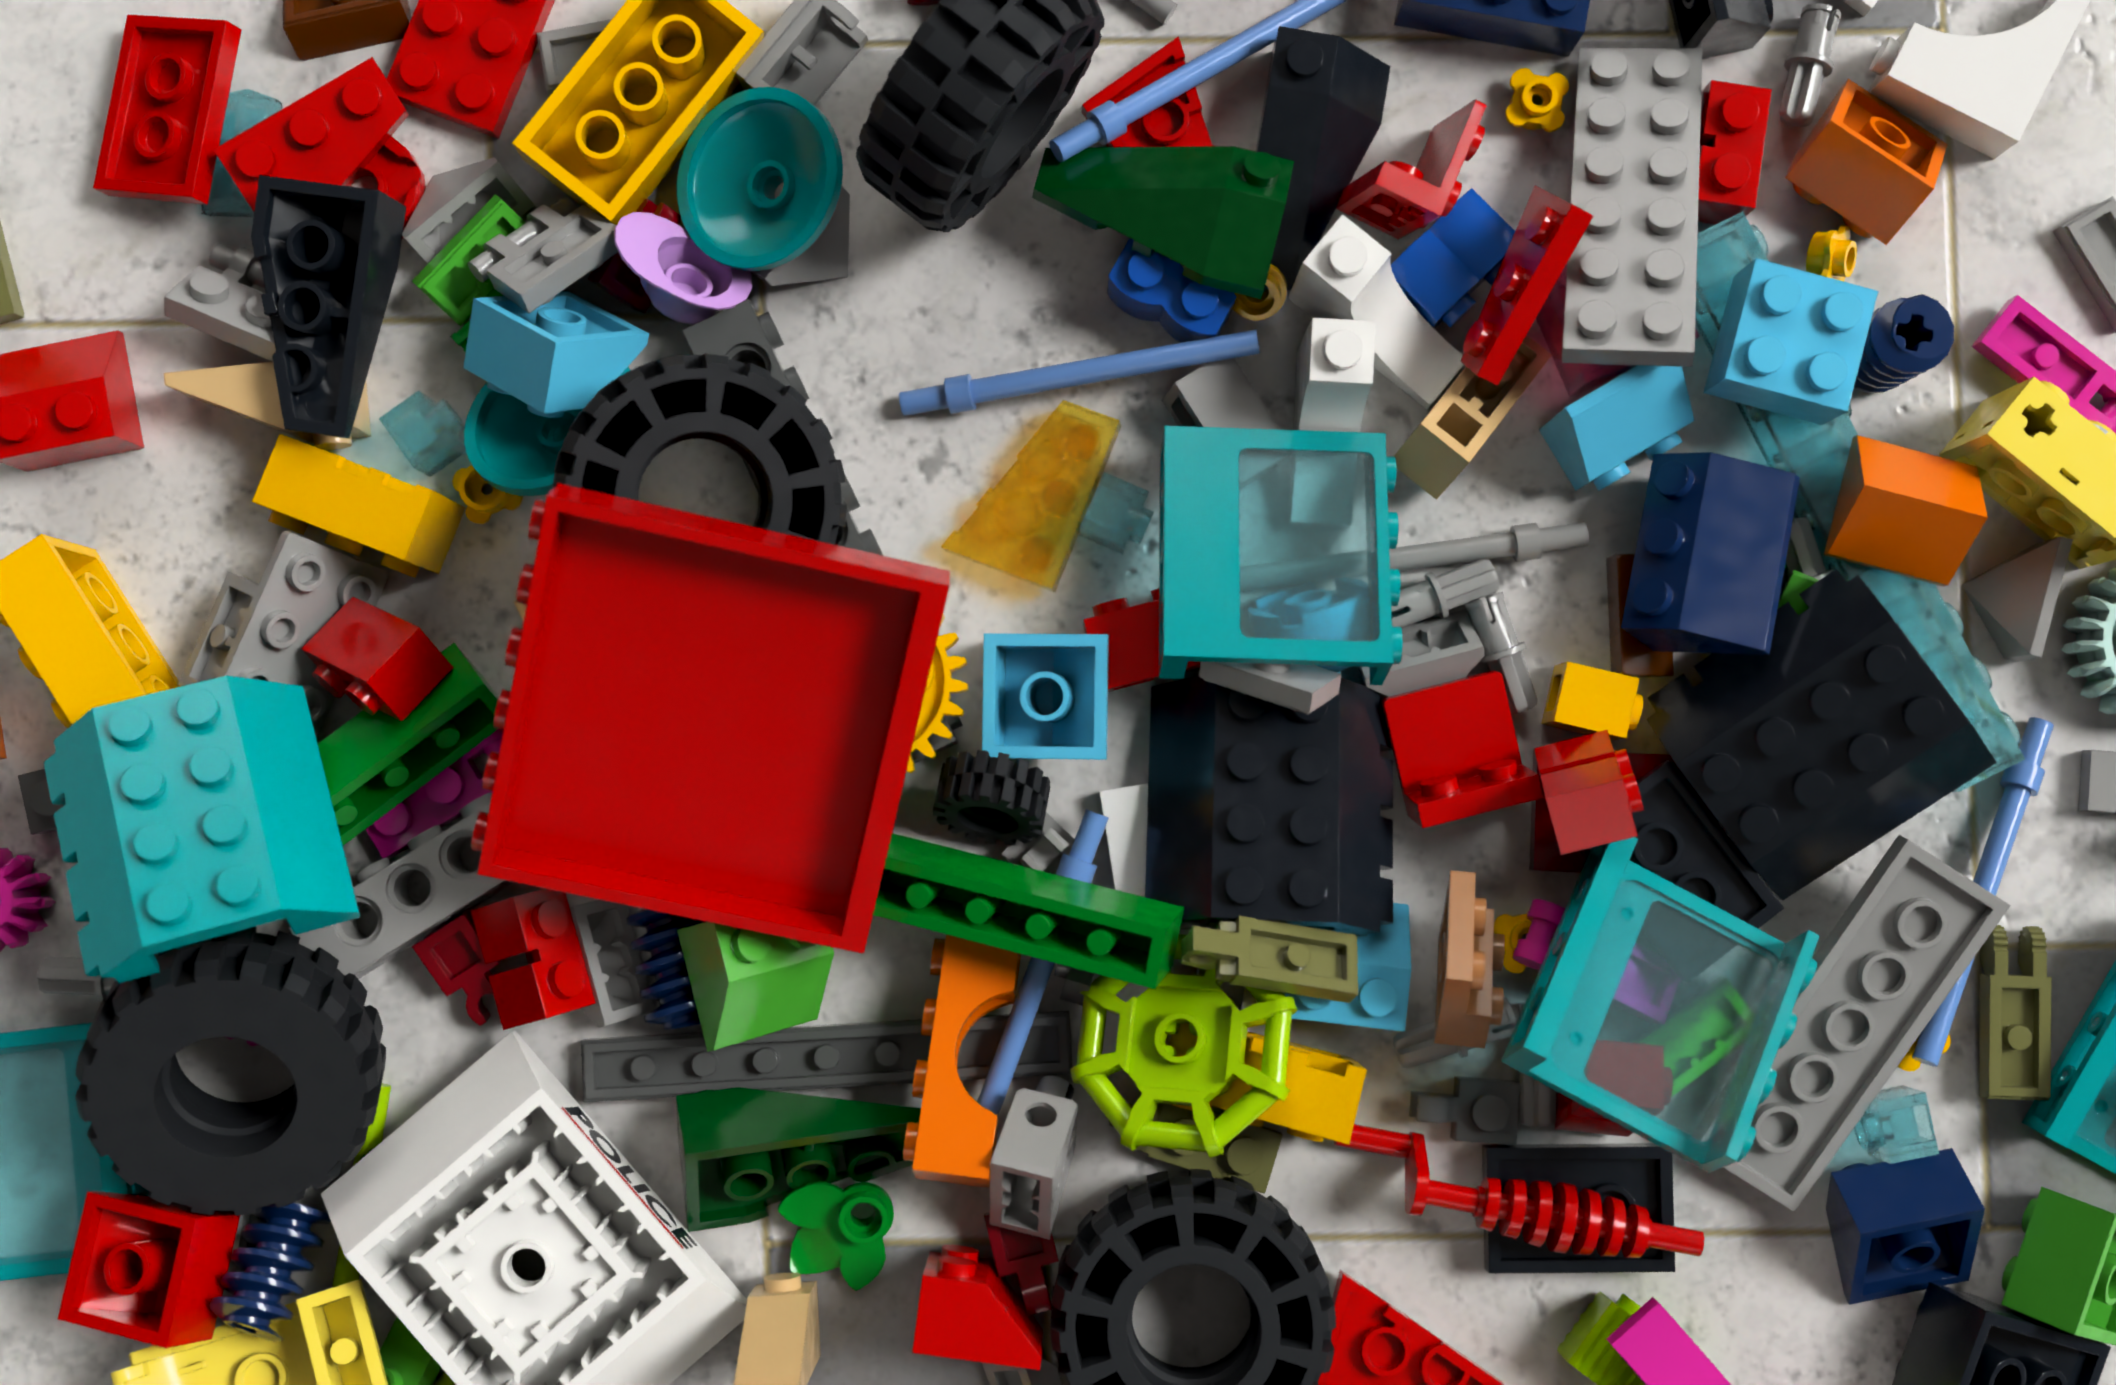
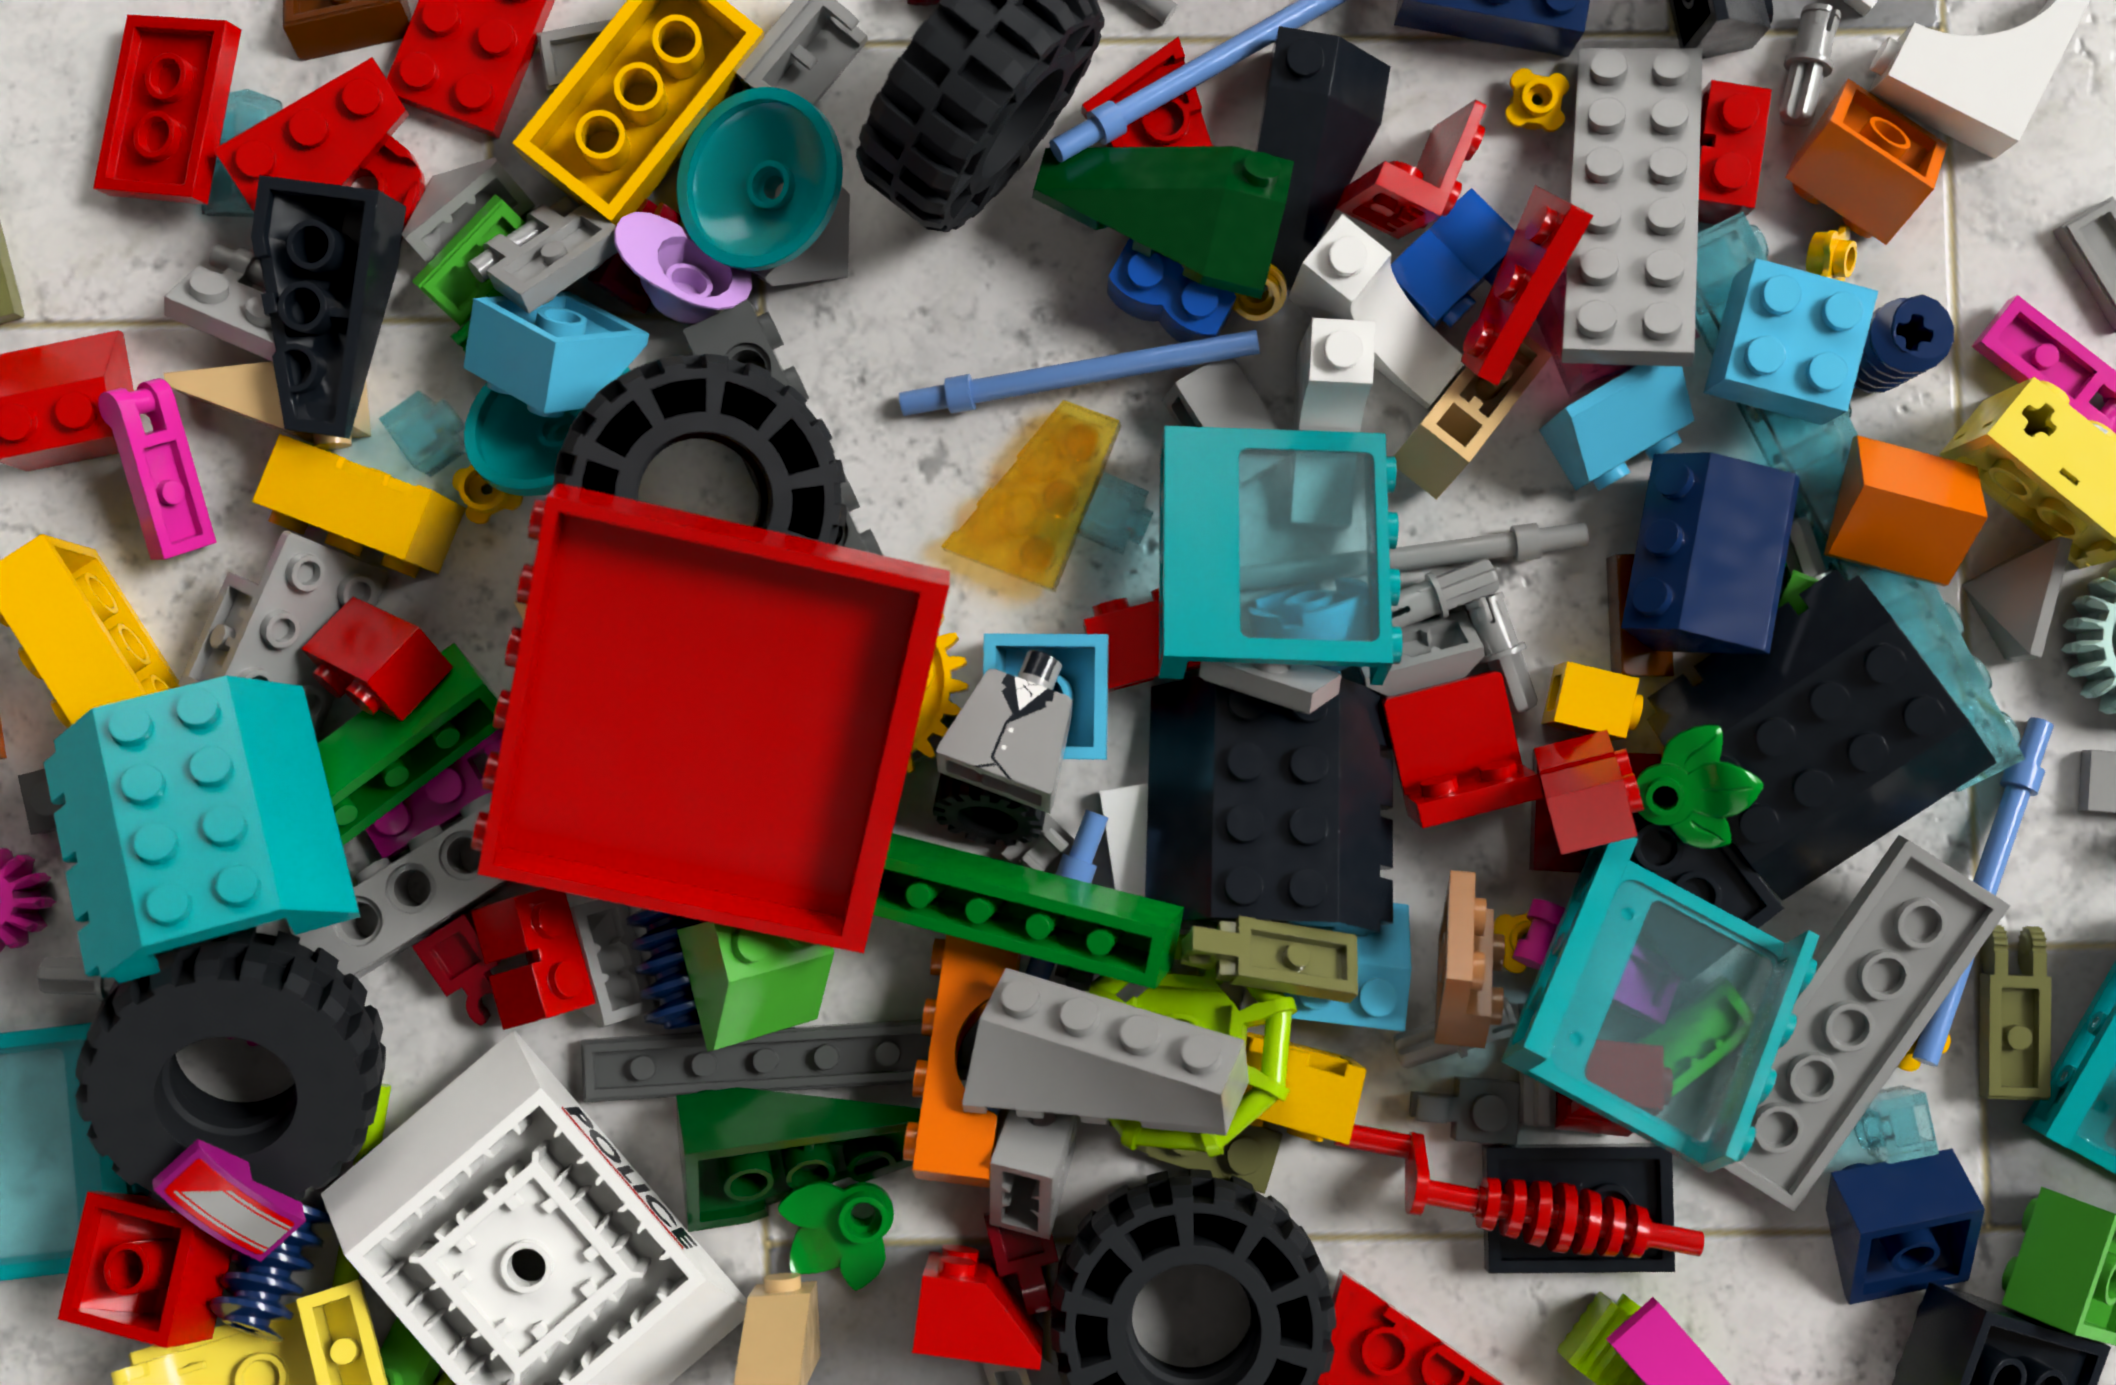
(158, 468): none -> dark pink plate
(224, 1201): none -> slope
(1011, 734): none -> light grey torso
(1100, 1060): none -> light grey wedge
(1704, 788): none -> green plate

